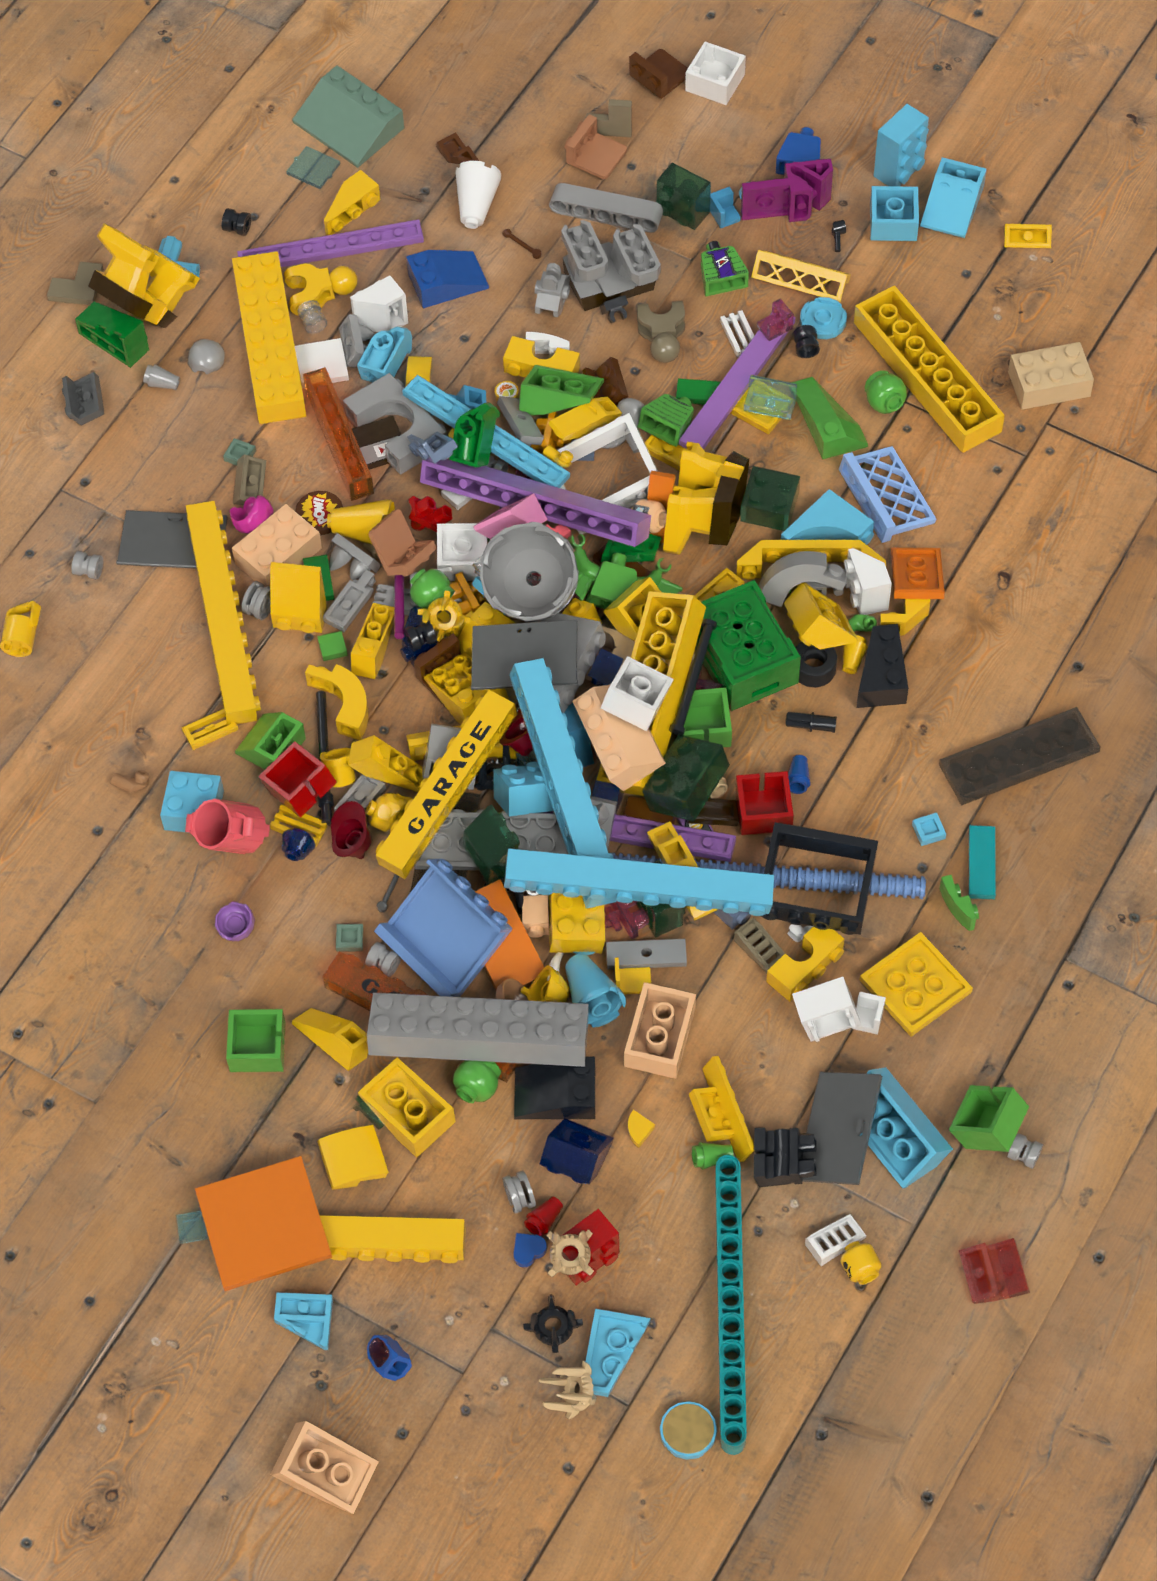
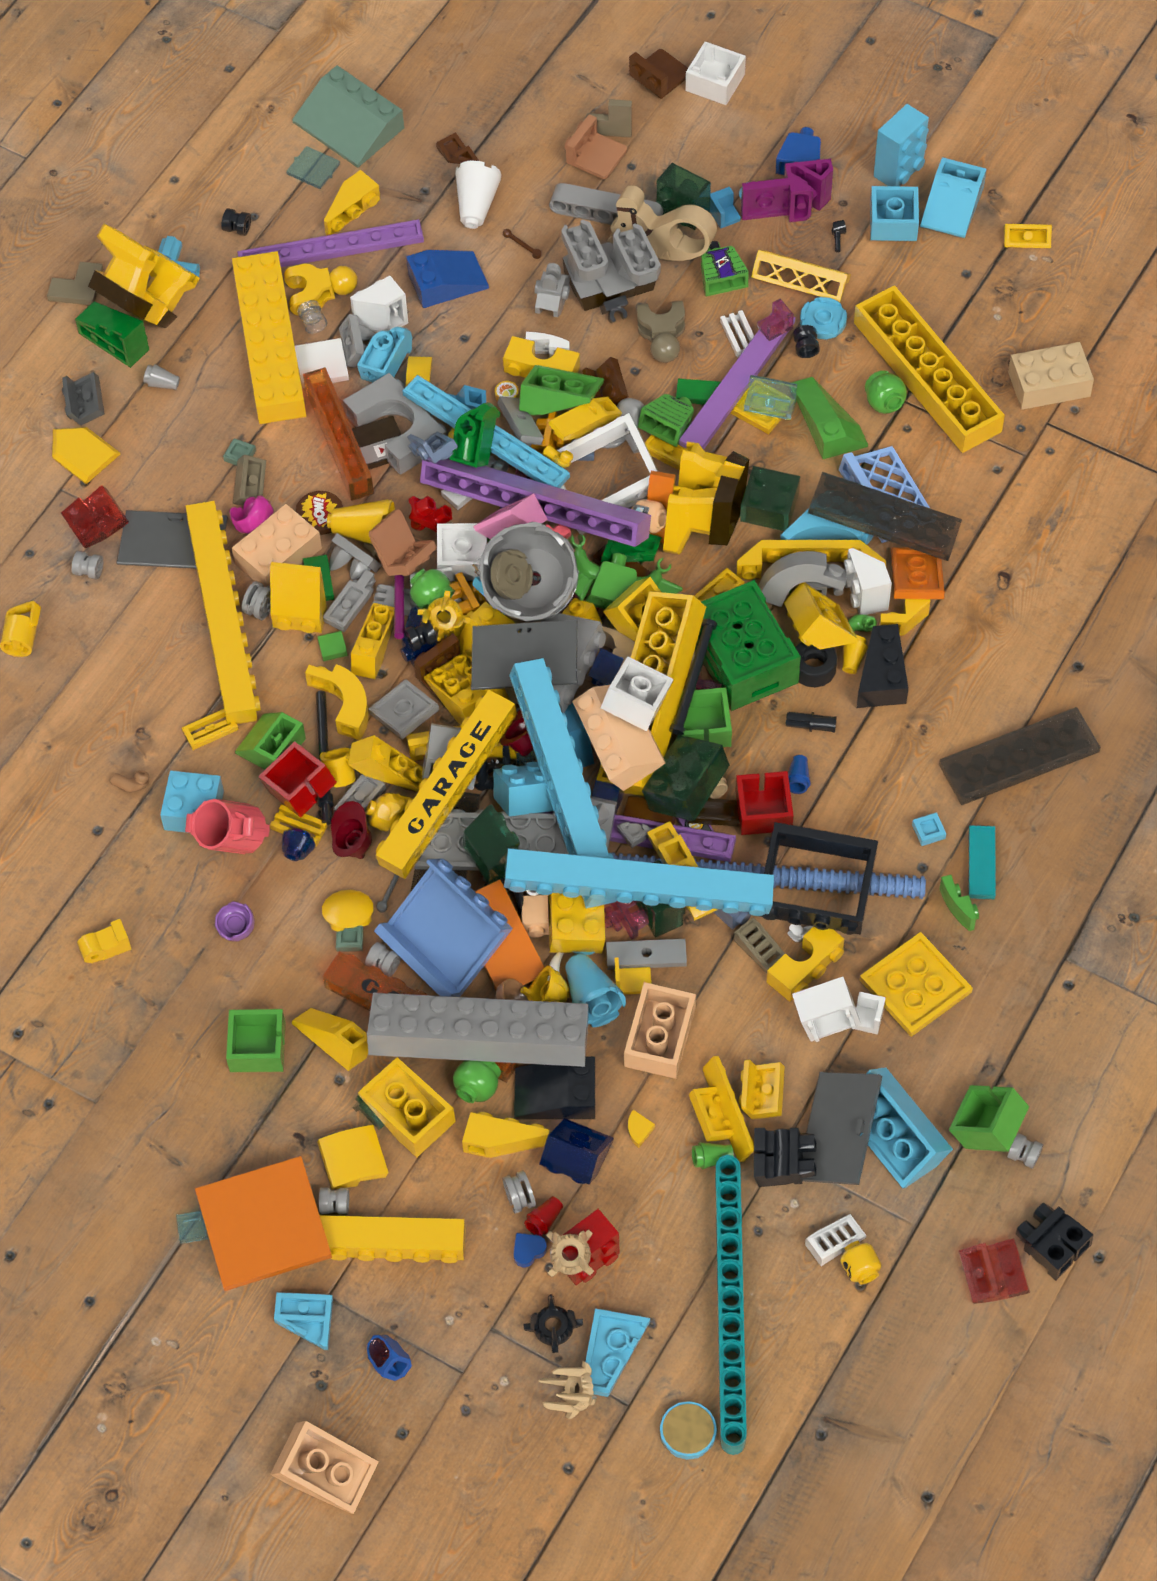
(82, 452): none -> yellow tile
(94, 517): none -> clear red slope
(104, 943): none -> yellow leg
(206, 356): light grey hair -> none
(327, 1201): none -> light grey wheel
(347, 909): none -> yellow dish
(403, 709): none -> light grey tile
(497, 1137): none -> yellow slope
(511, 574): none -> dark tan tile
(633, 832): none -> light grey tile
(662, 230): none -> tan animal
(762, 1089): none -> yellow bracket
(885, 516): none -> clear smoke plate
(1055, 1240): none -> black hips

